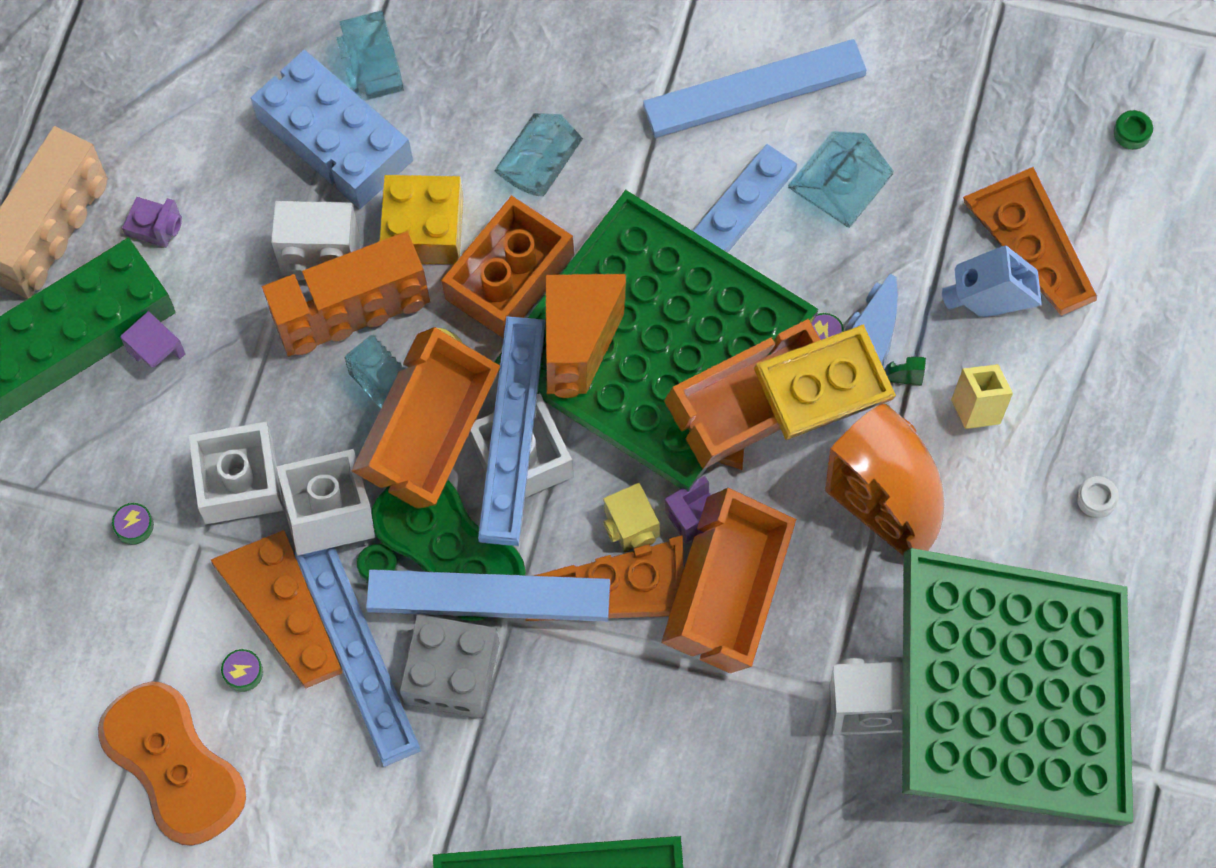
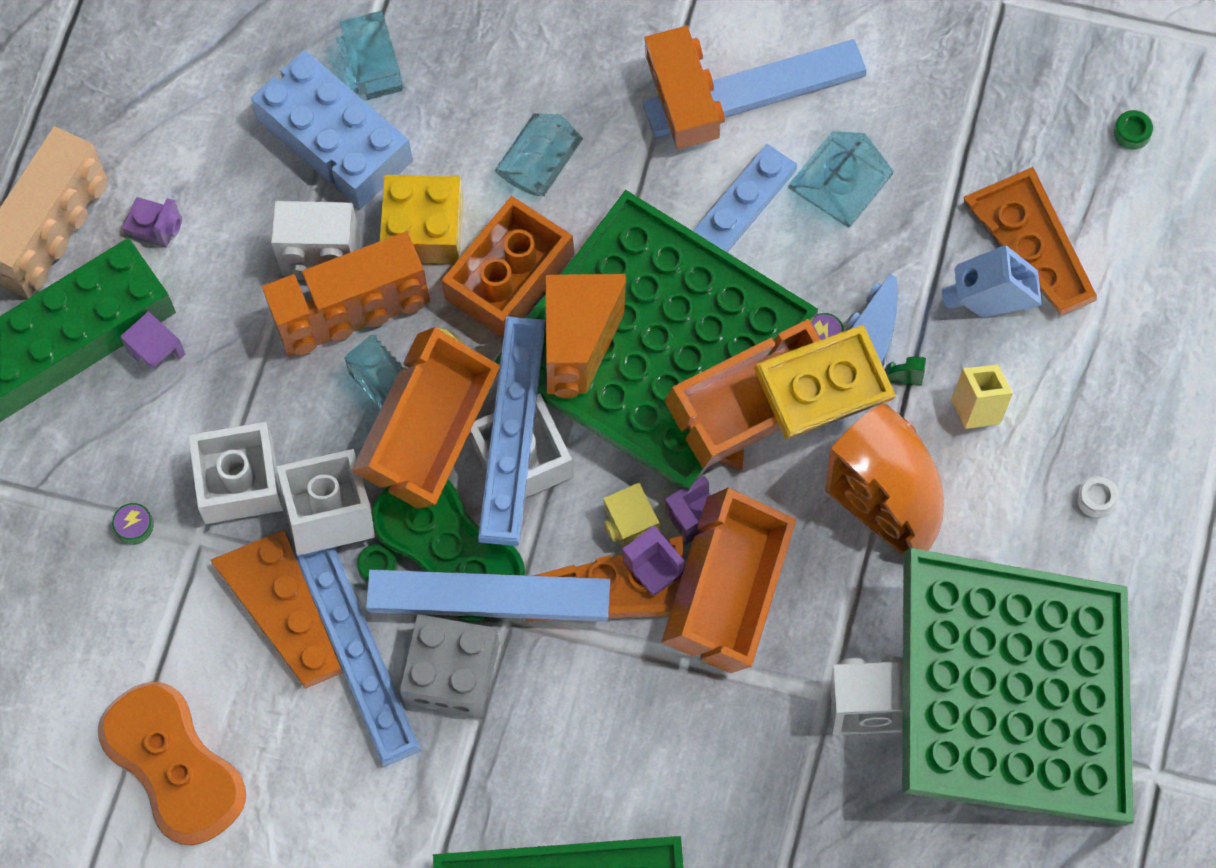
(242, 670): tile -> none
(653, 561): none -> medium lavender panel
(683, 87): none -> orange brick

